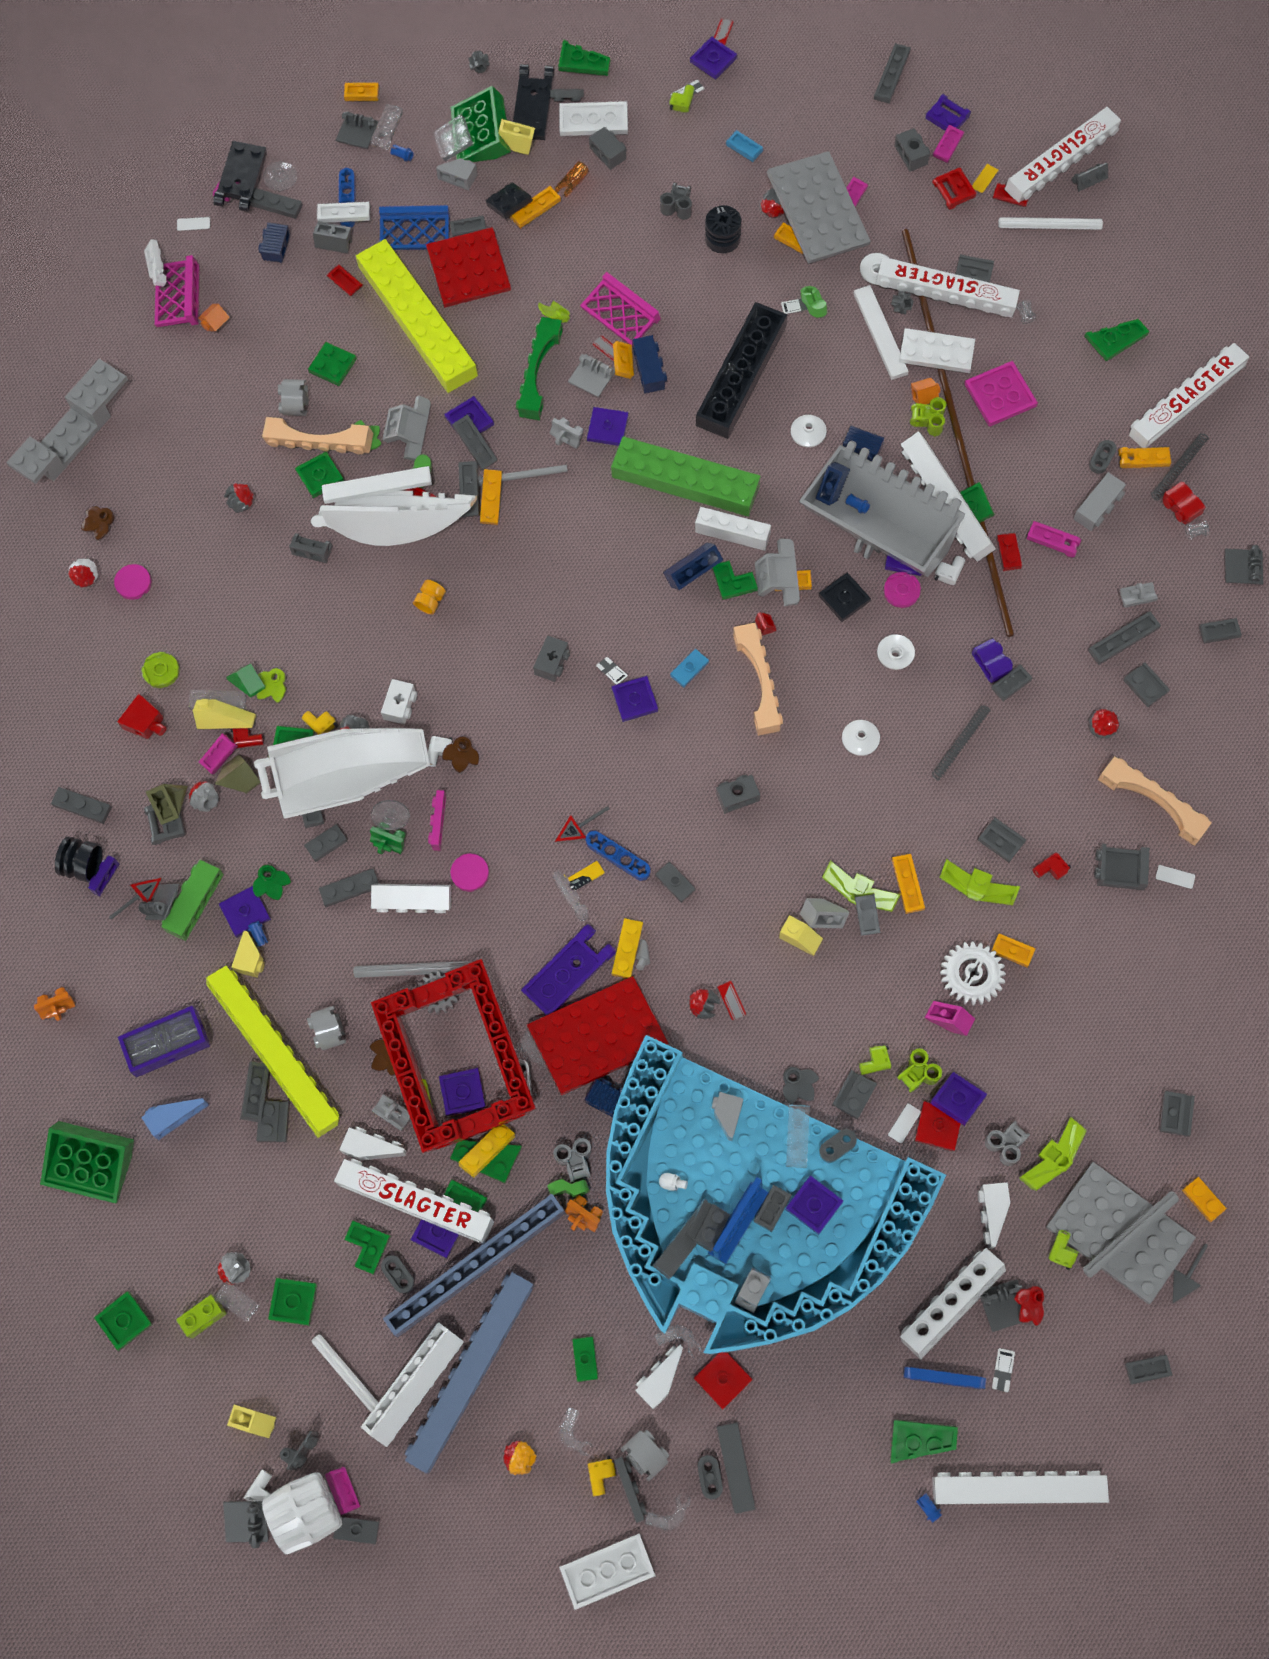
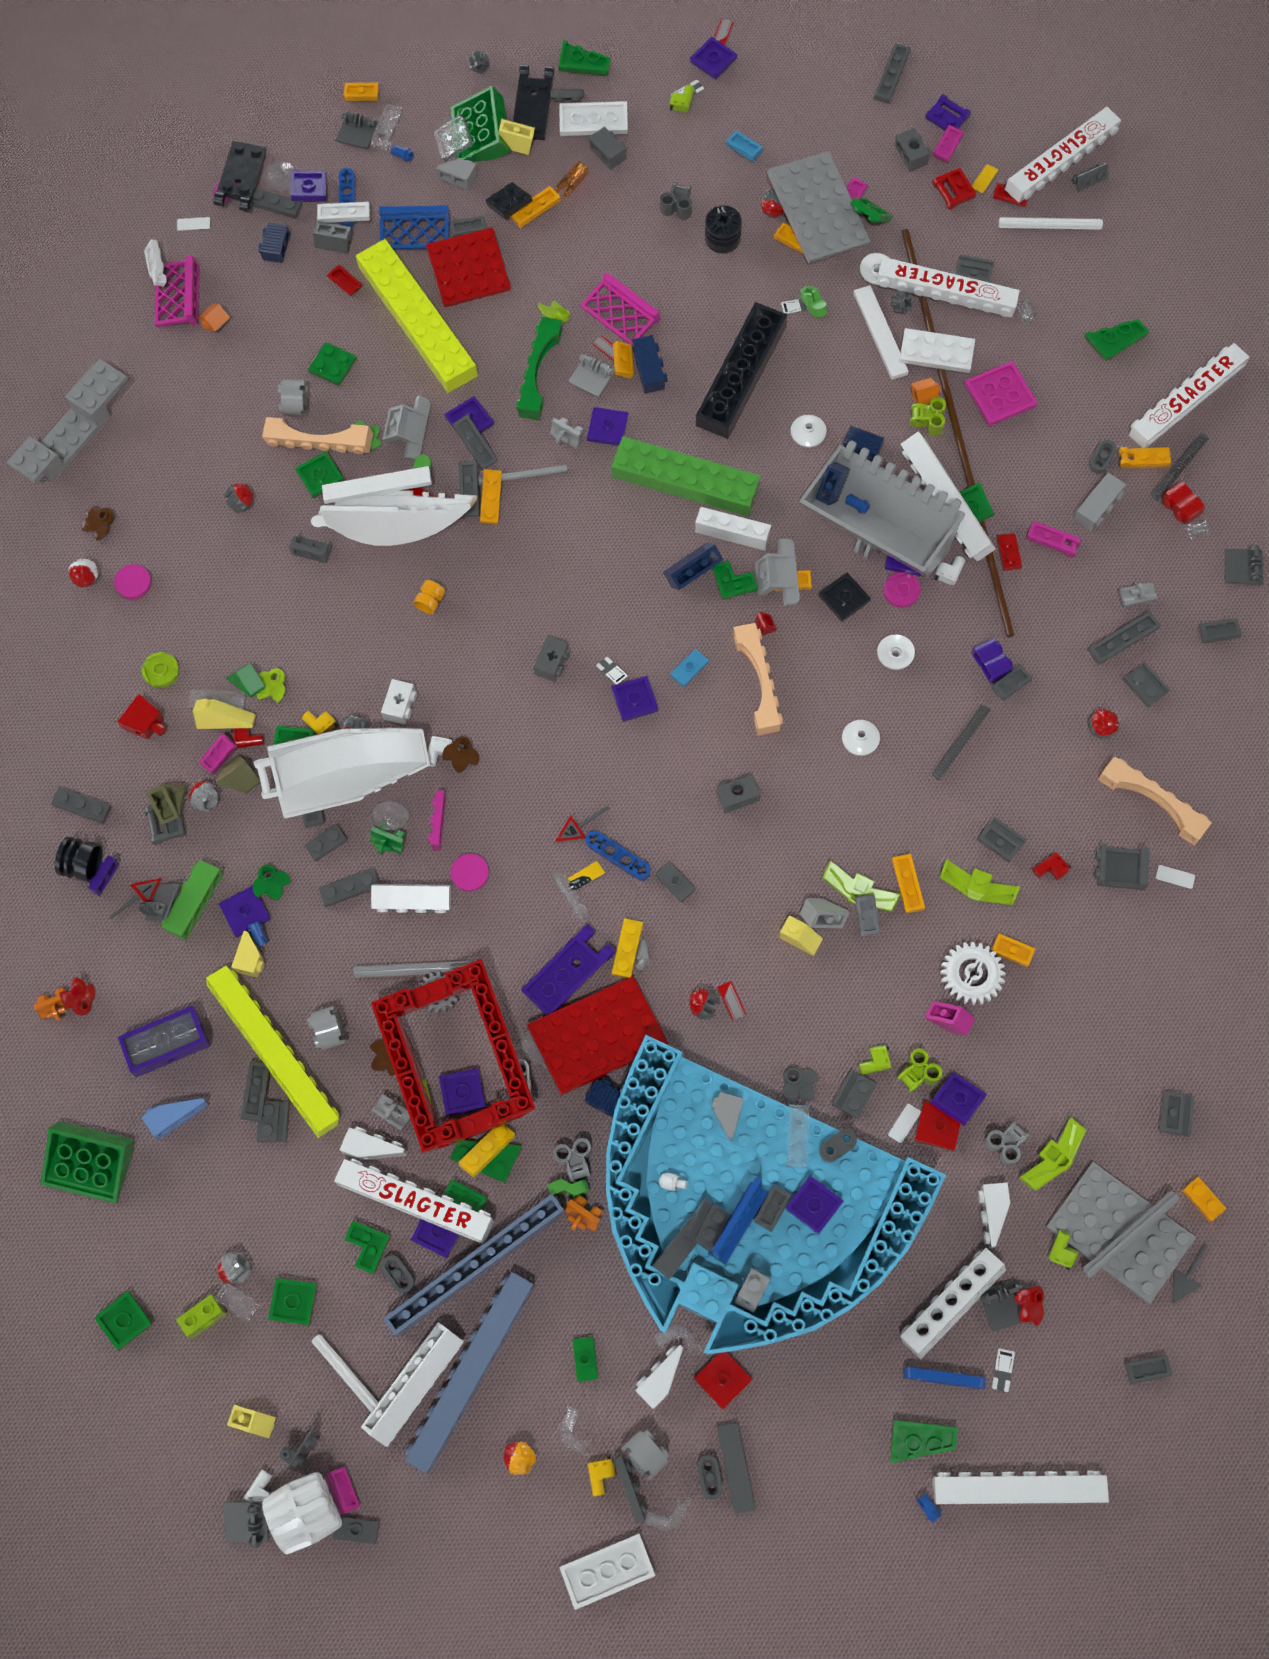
(79, 994): none -> red plate
(308, 186): none -> dark purple plate
(874, 212): none -> green plate

